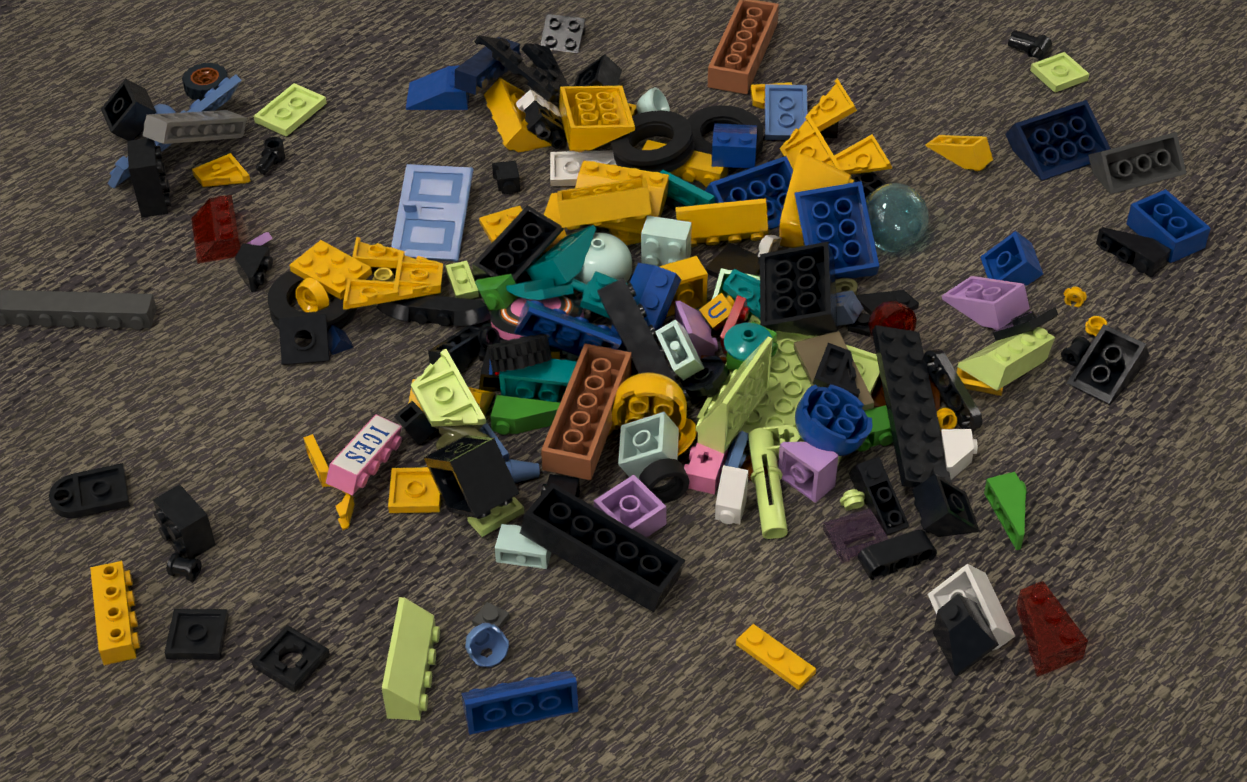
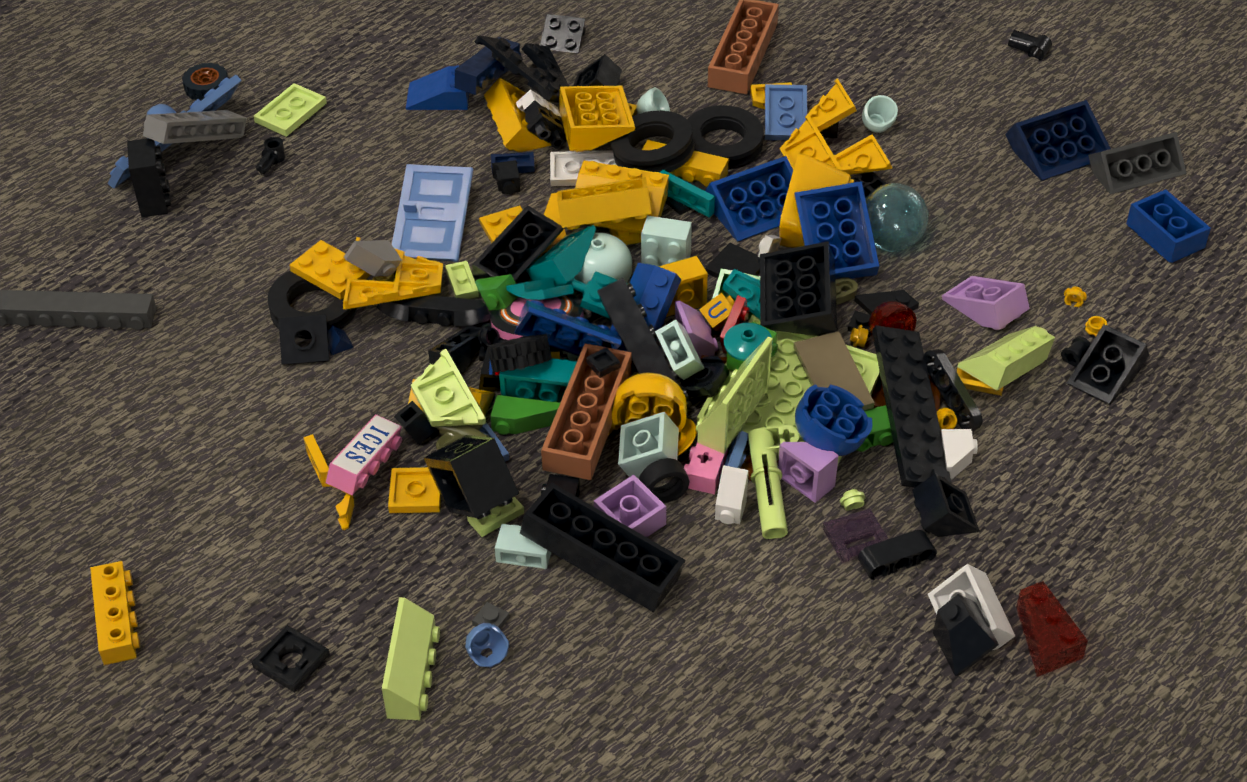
(90, 492): black plate -> none
(127, 110): black brick -> none
(183, 523): black brick -> none
(183, 567): black bush -> none
(196, 634): black plate -> none
(216, 230): clear red slope -> none
(221, 171): yellow wing -> none
(252, 264): black slope -> none
(260, 240): lavender tile -> none
(311, 296): yellow hat -> none
(374, 257): none -> light grey slope
(520, 702): blue slope -> none
(523, 470): medium blue cone -> none
(524, 160): none -> dark blue plate
(603, 362): none -> black tile
(726, 221): yellow slope -> none
(734, 145): blue slope -> none
(775, 656): yellow plate -> none
(837, 370): black wing -> none
(847, 308): sand blue brick -> none
(859, 336): none -> yellow plate
(879, 113): none -> light aqua hat
(879, 495): black slope -> none
(965, 151): yellow slope -> none
(1007, 500): bright green slope -> none
(1012, 261): blue slope -> none
(1025, 323): black piece -> none
(1059, 72): yellowish green plate -> none
(1139, 251): black slope -> none

